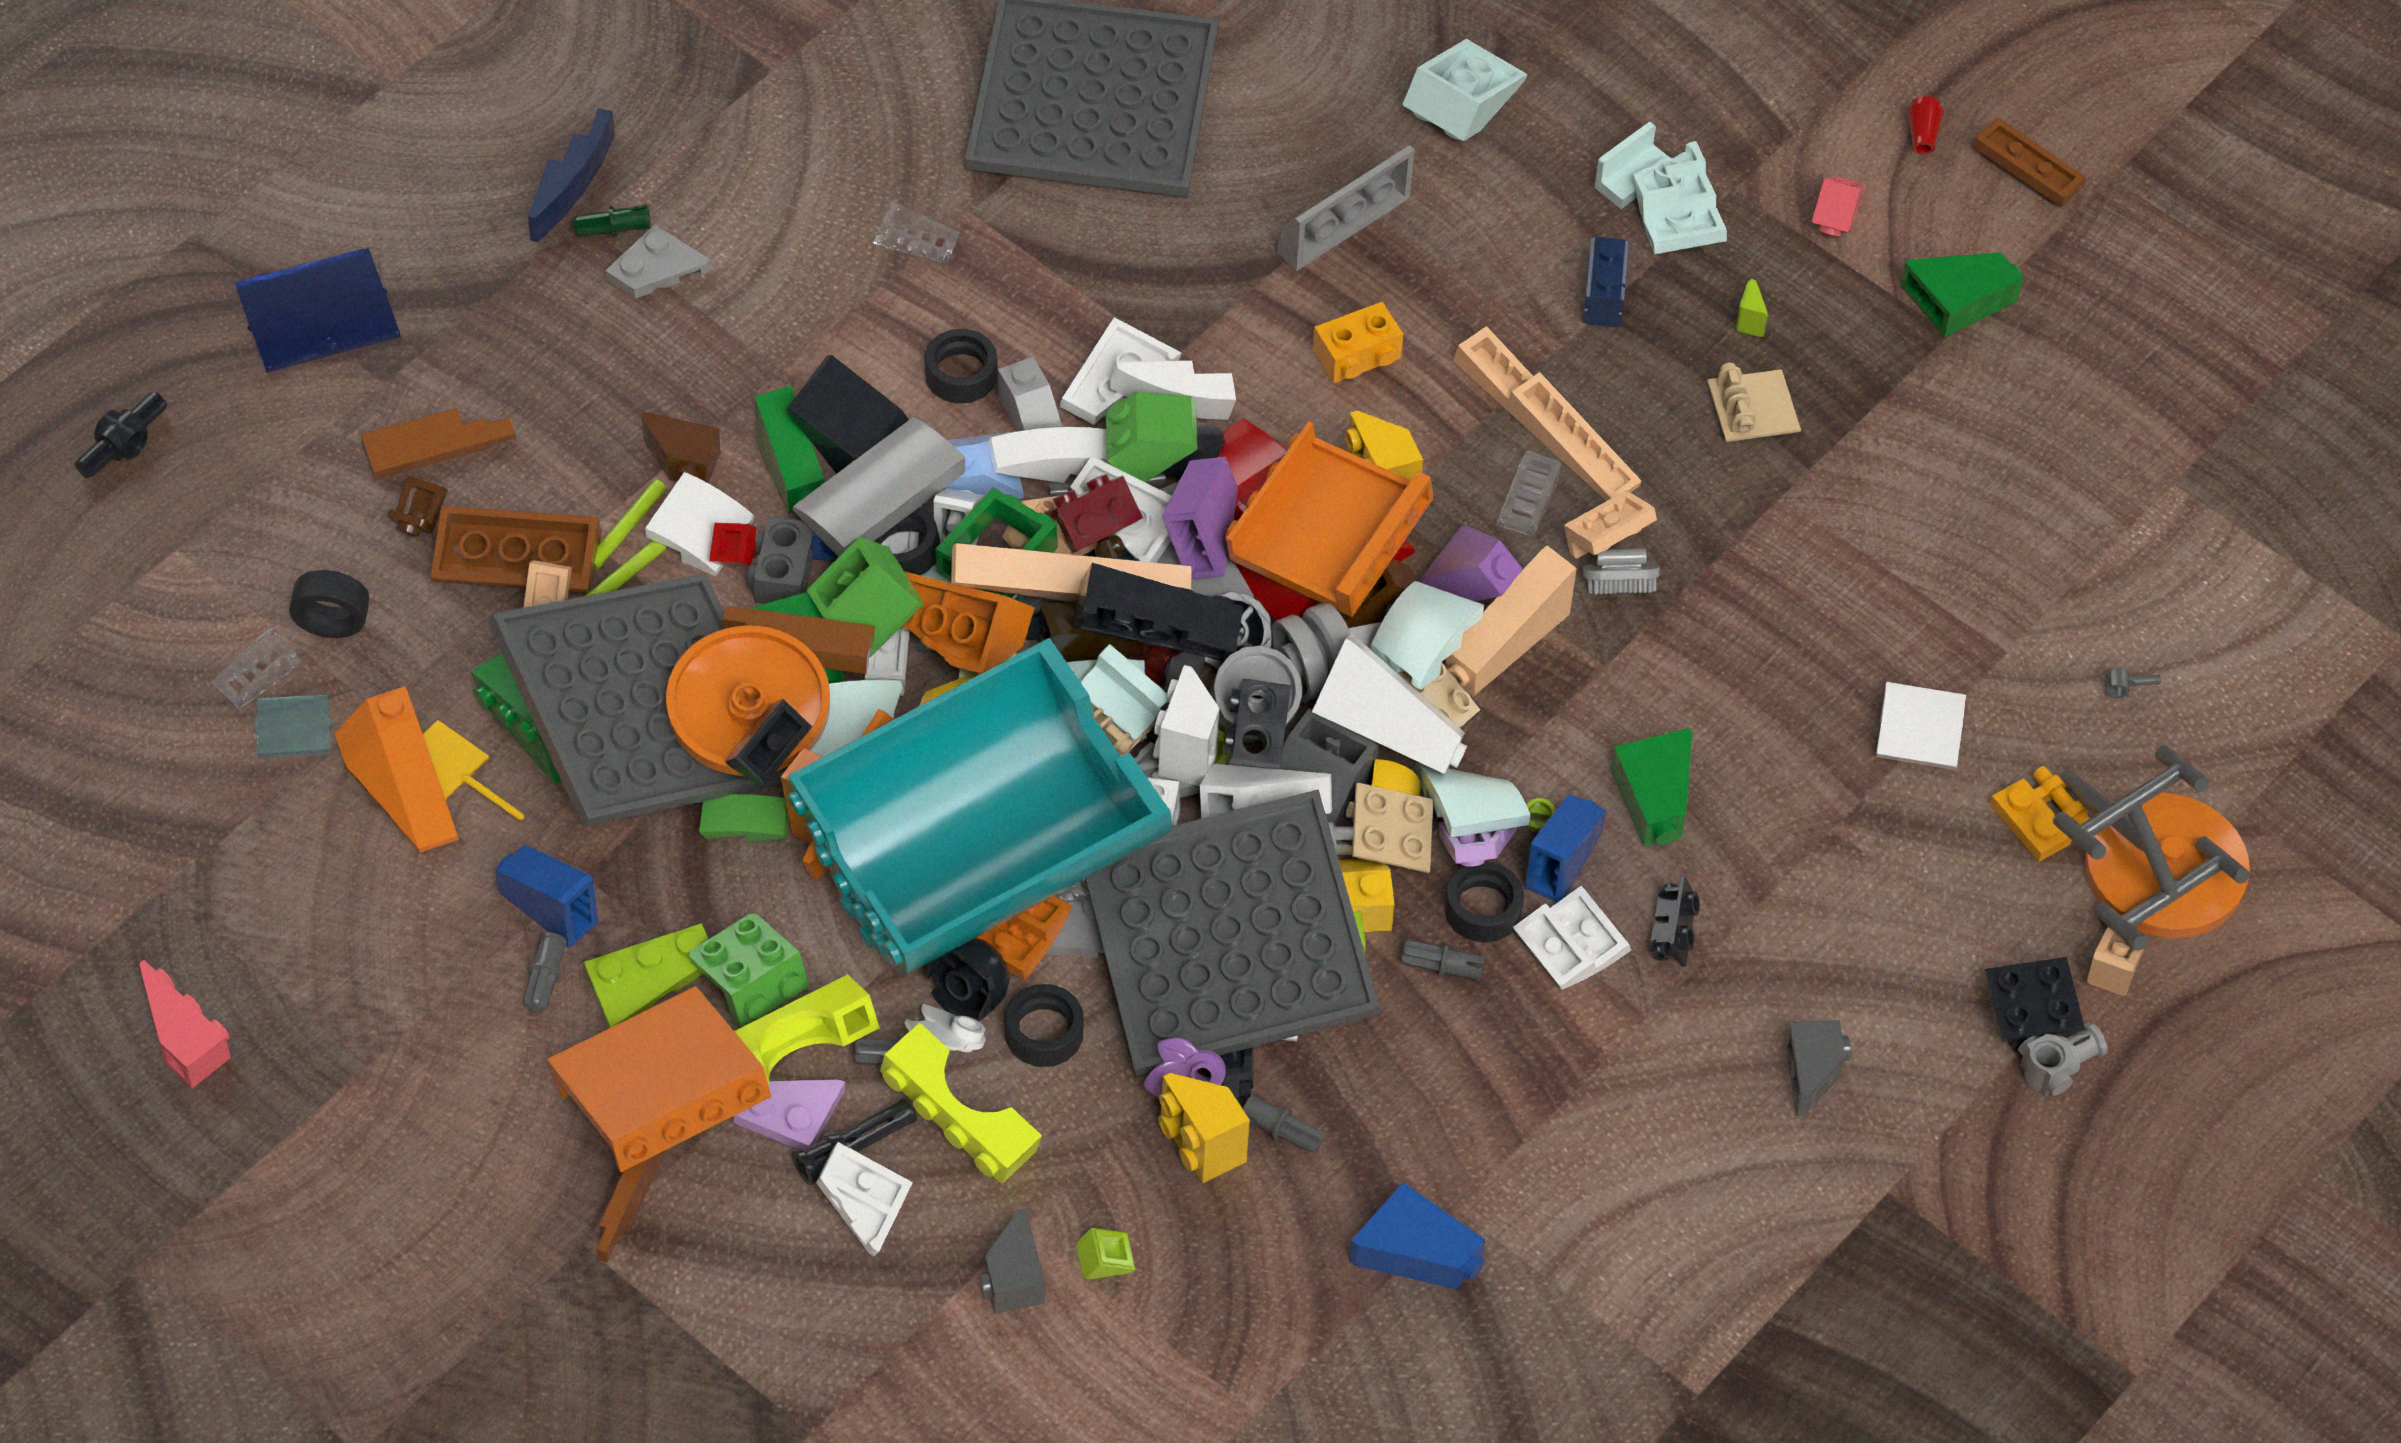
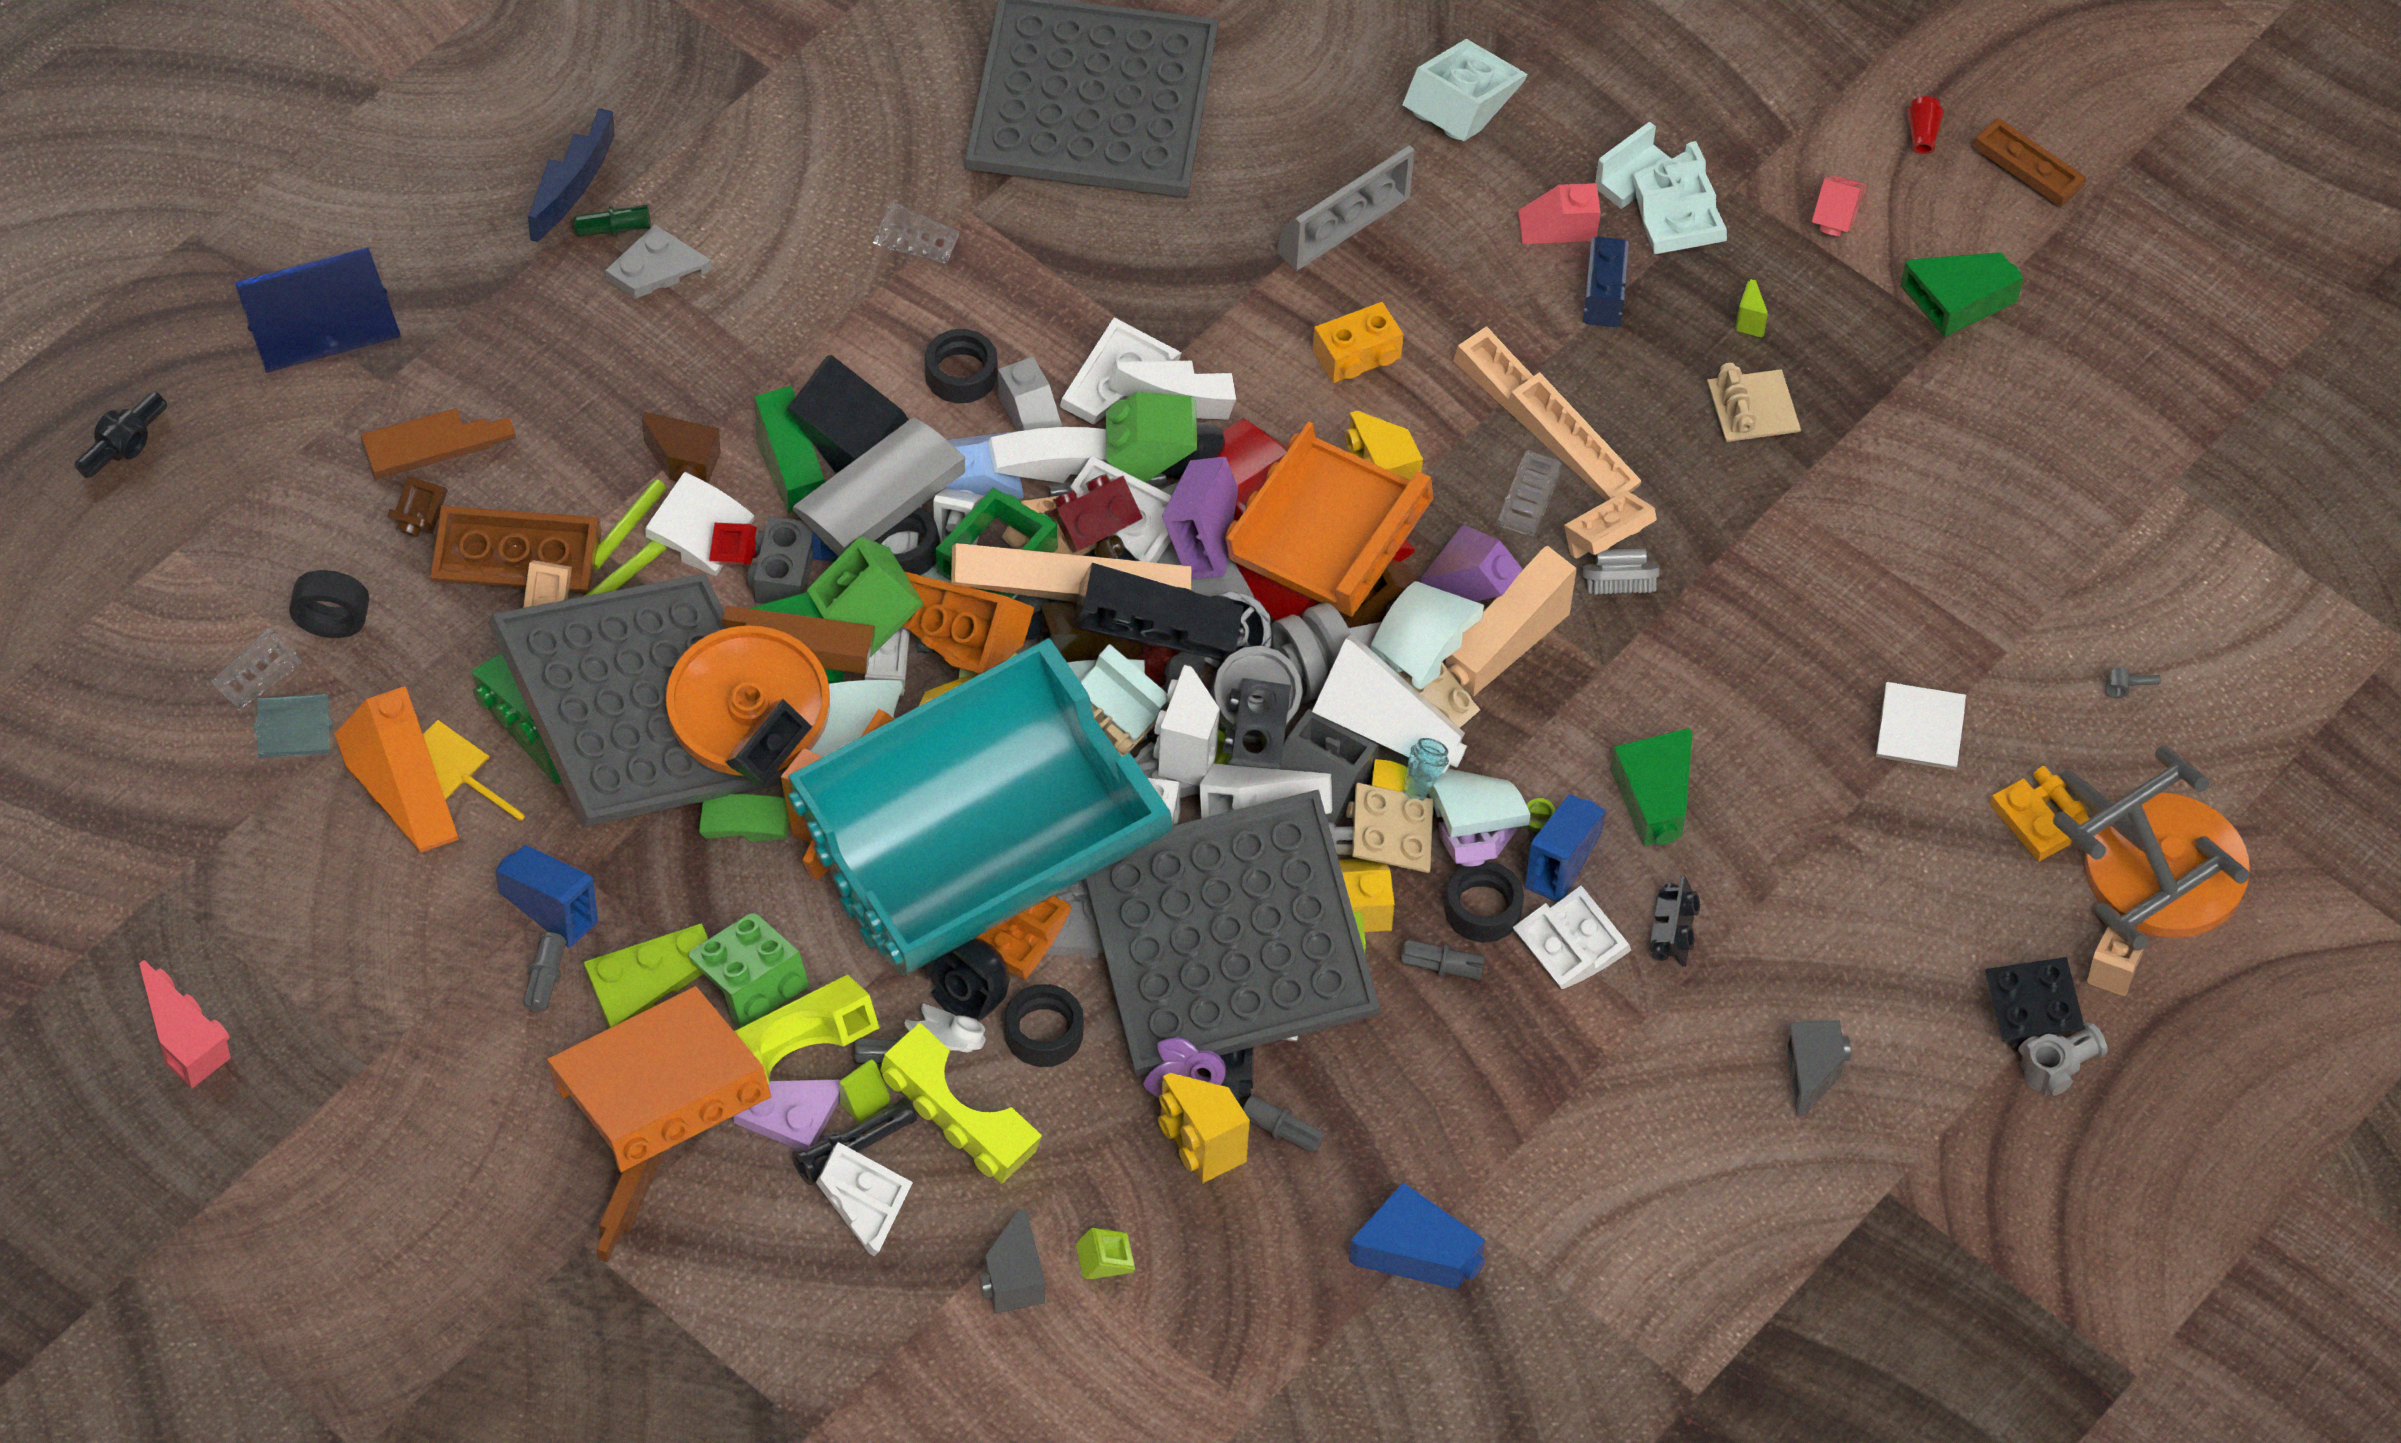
(863, 1091): none -> lime slope
(1425, 766): none -> clear light blue cone
(1561, 215): none -> coral slope

